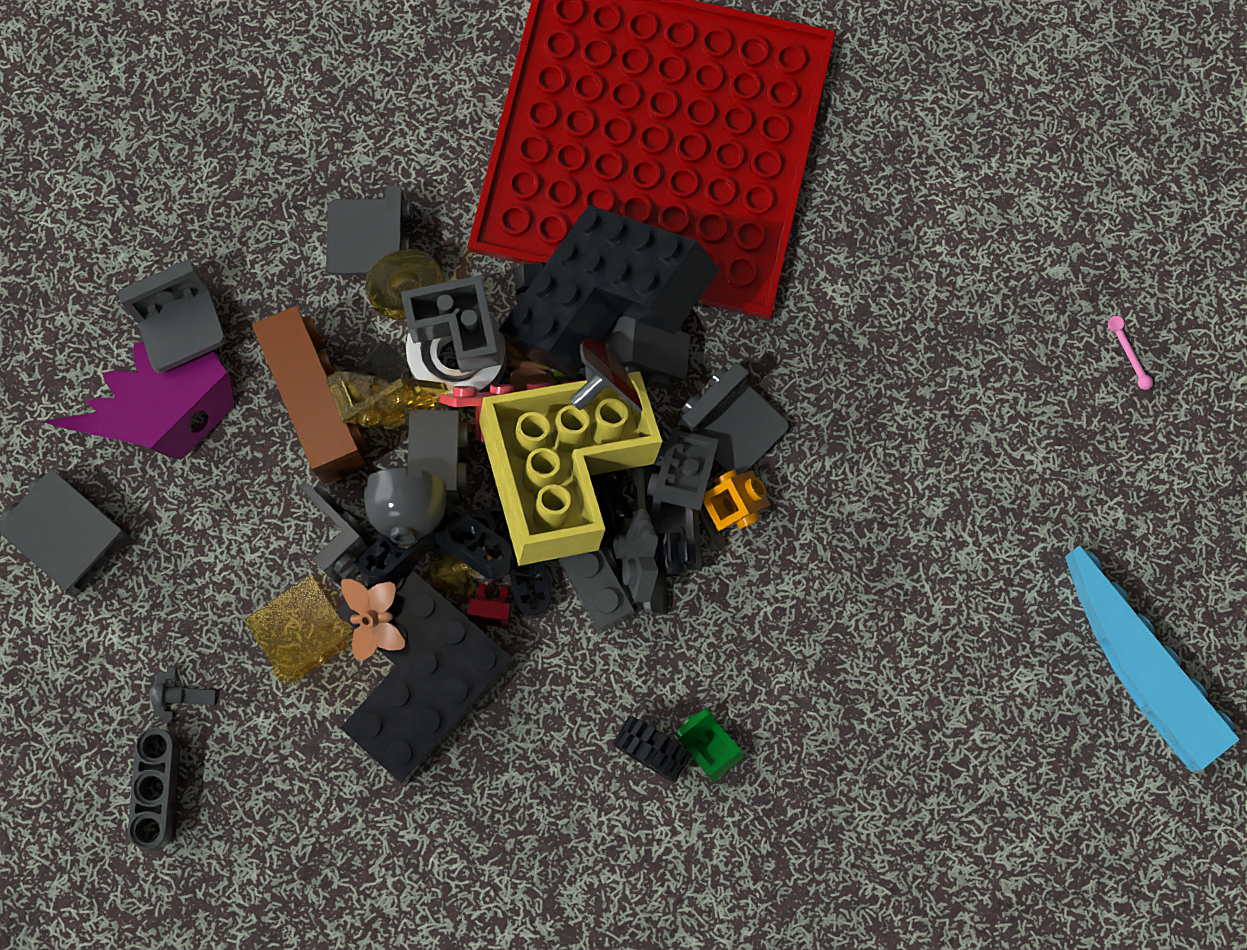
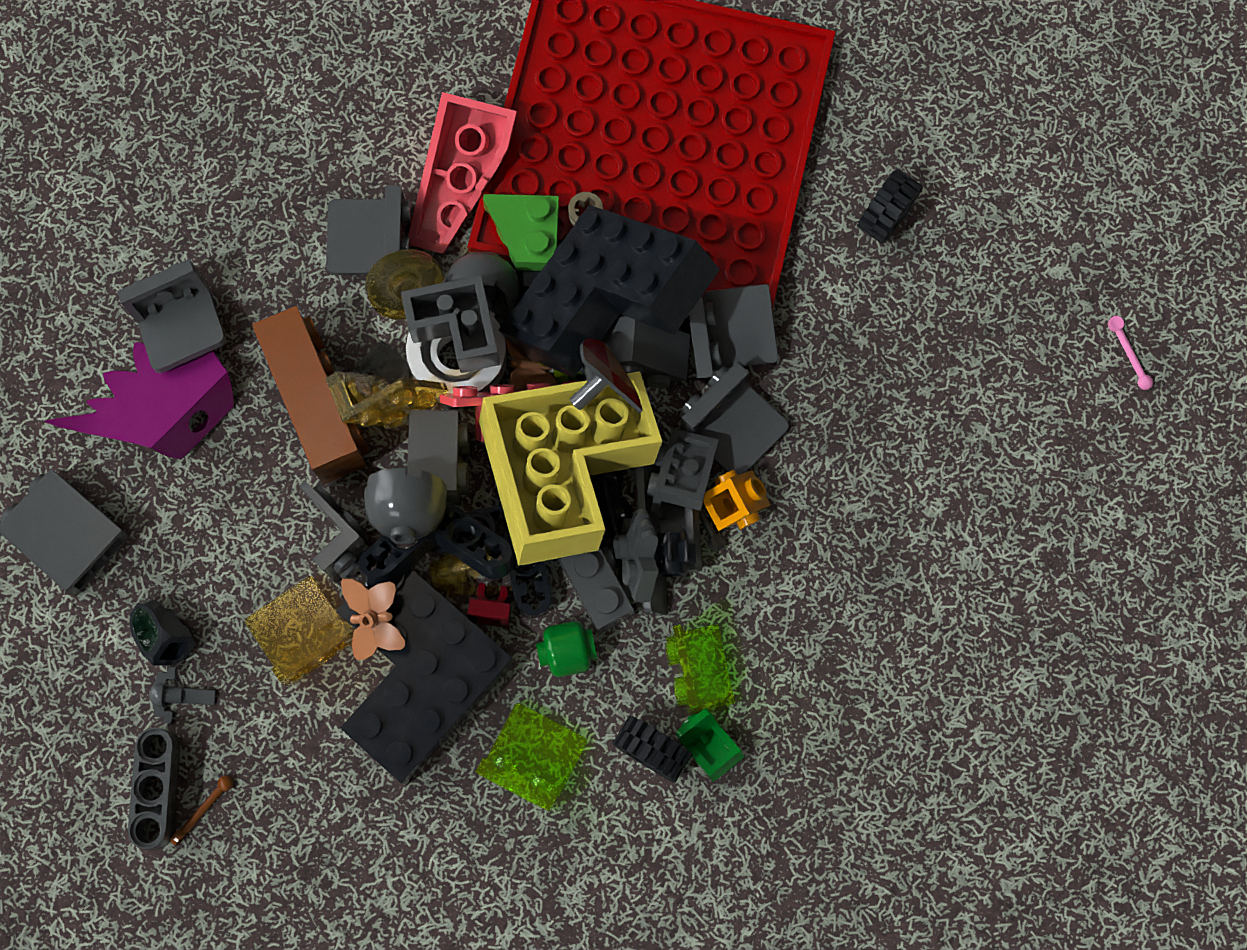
(160, 634): none -> black rock
(224, 783): none -> dark orange hinge
(461, 159): none -> coral wedge
(498, 278): none -> dark grey cylinder
(526, 227): none -> bright green wing
(532, 757): none -> clear neon green bracket
(567, 649): none -> green head
(582, 200): none -> dark tan bush
(700, 667): none -> clear neon green bracket
(733, 328): none -> dark grey bracket
(889, 206): none -> black tyre
(1150, 670): medium azure slope -> none

